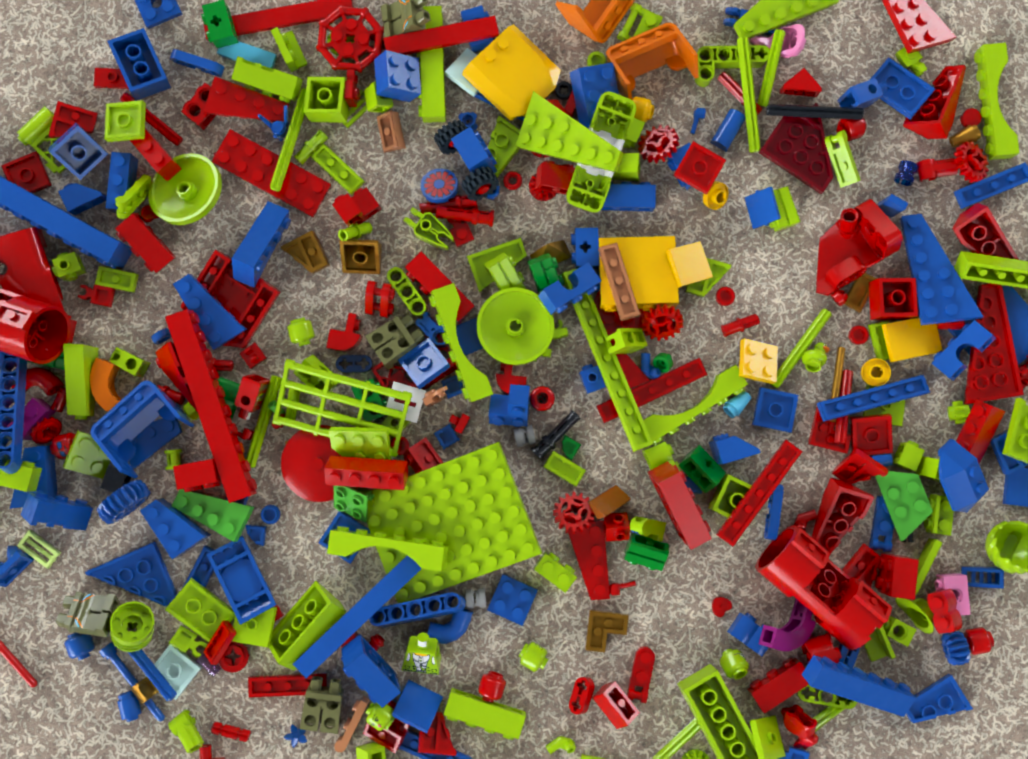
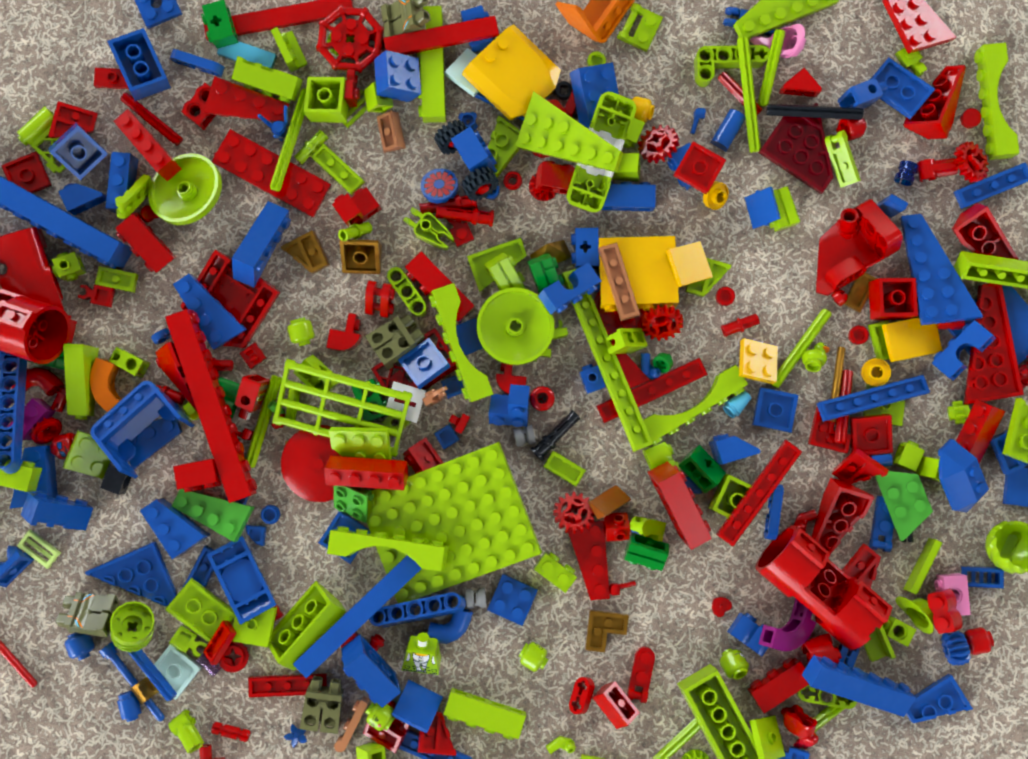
(123, 501): blue gear -> none
(125, 121): lime tile -> none
(173, 458): lime bush -> none
(355, 368): dark blue beam -> none
(403, 445): red tile -> none
(430, 328): blue piece -> none
(492, 686): red head -> none
(570, 447): green tile -> none
(648, 52): orange windscreen -> none
(897, 576): red brick -> none
(941, 518): lime bracket -> none
(969, 134): pearl gold cone -> none

